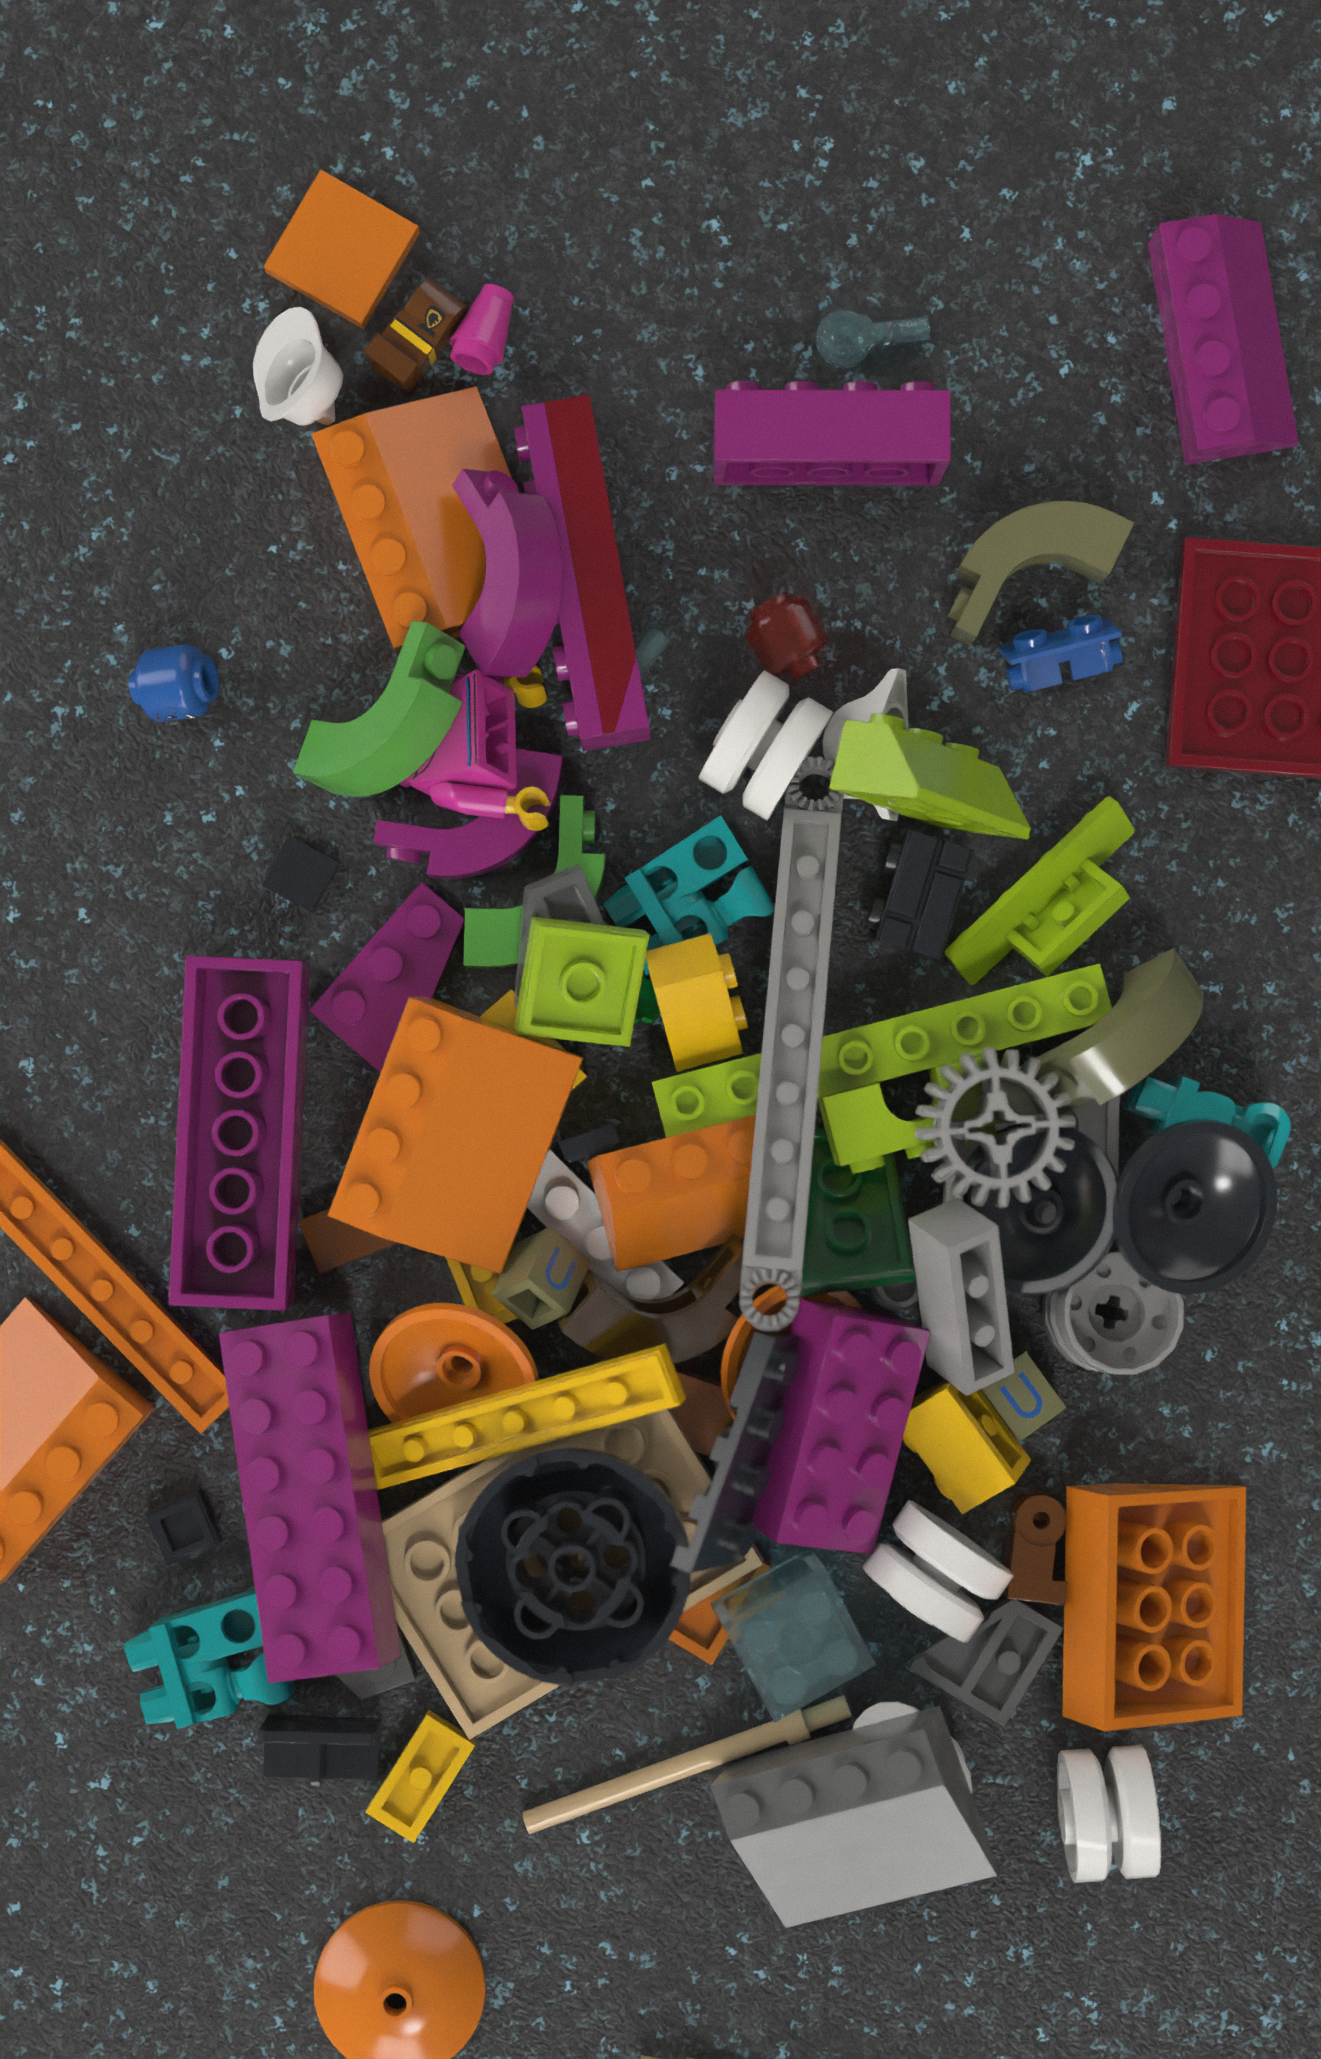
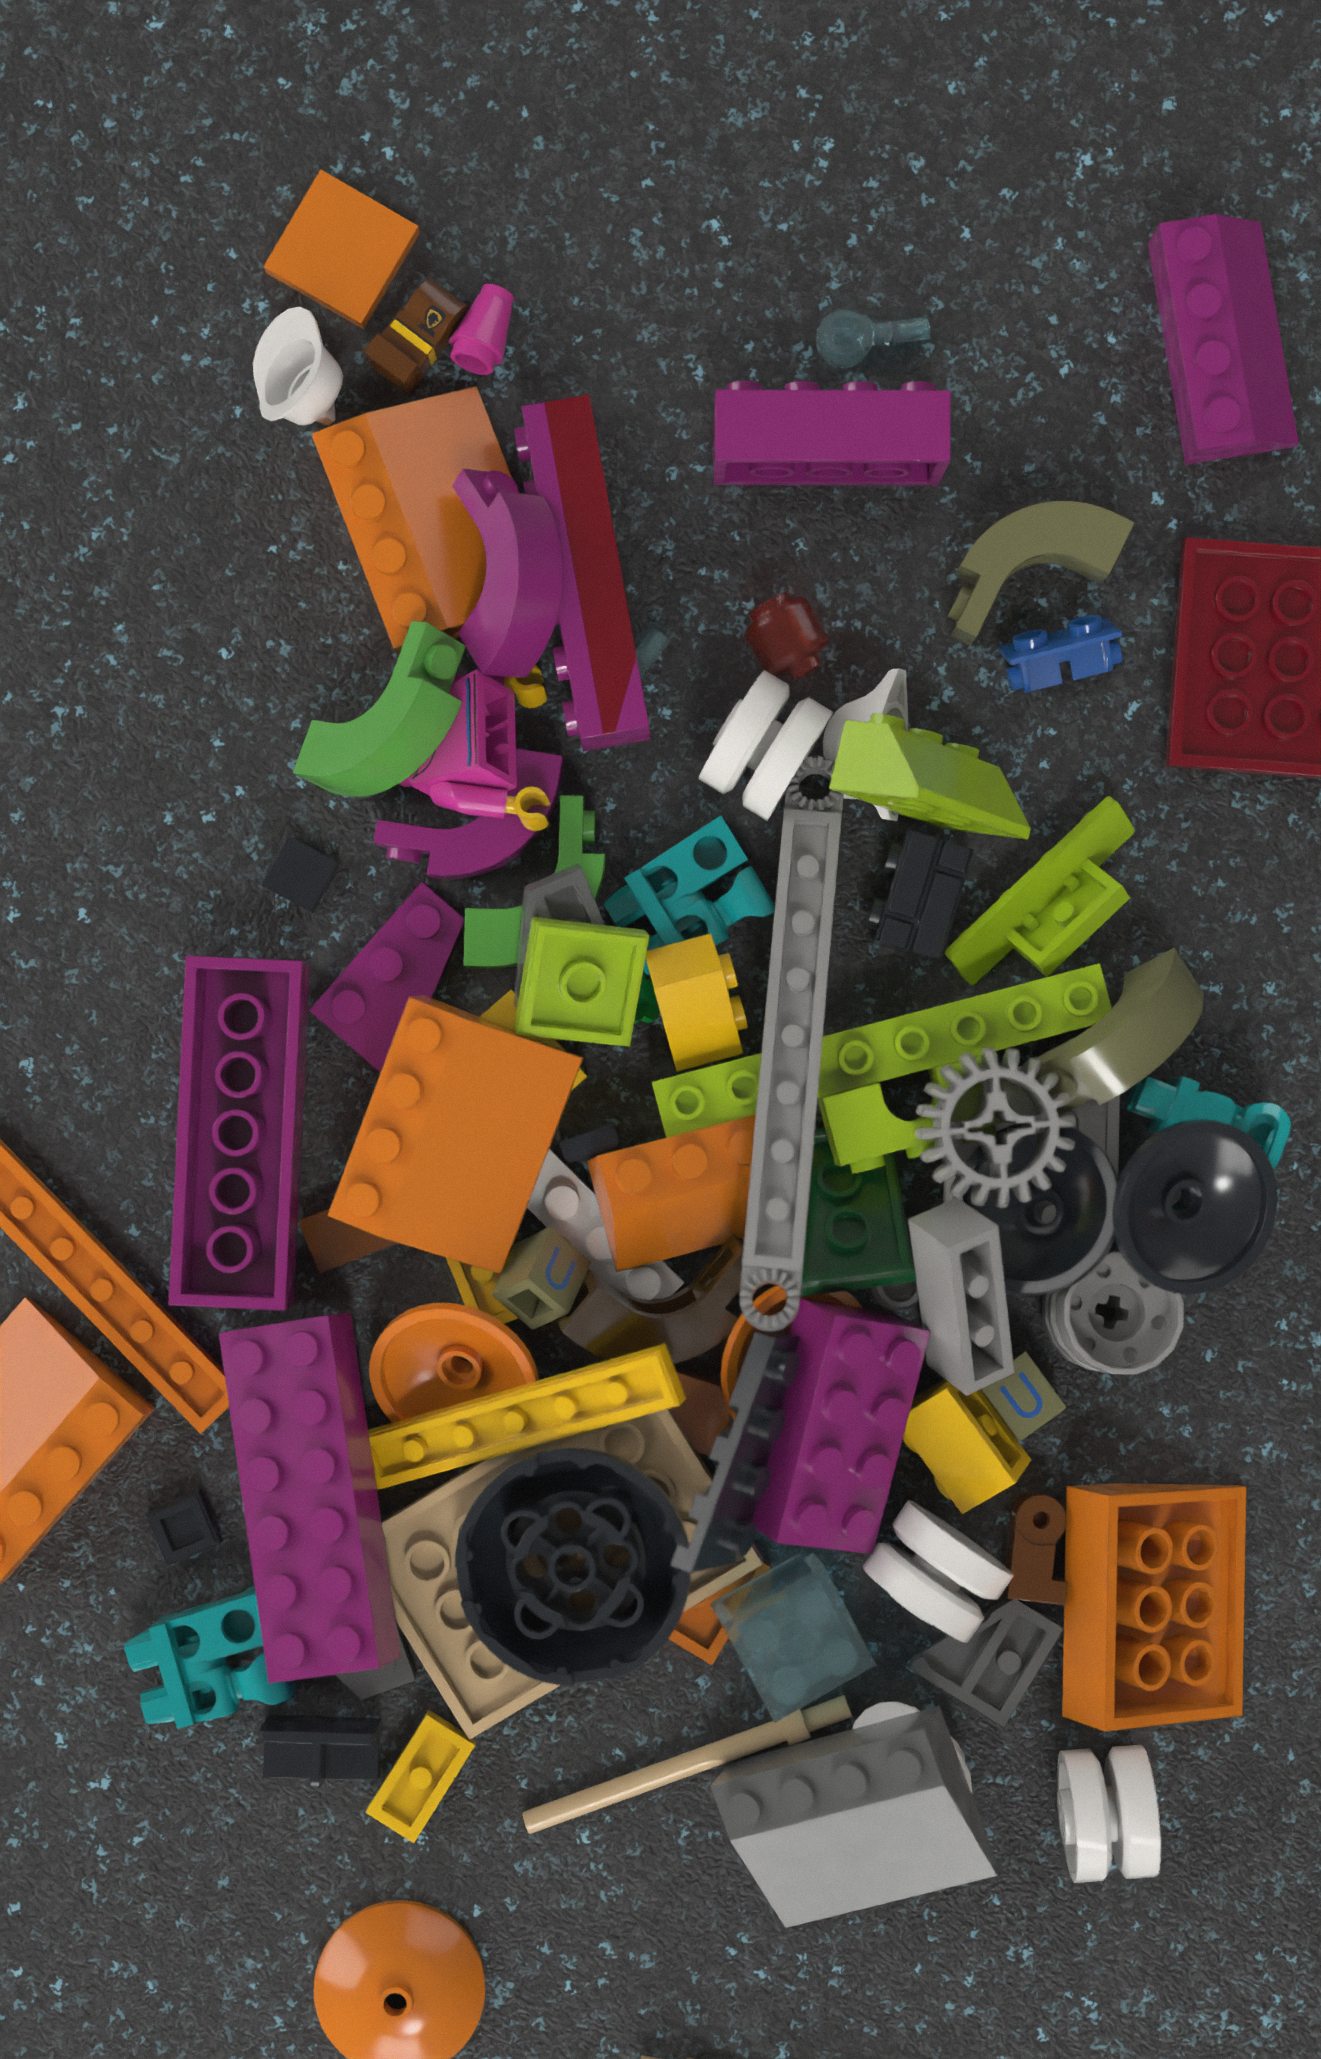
(174, 683): blue head -> none

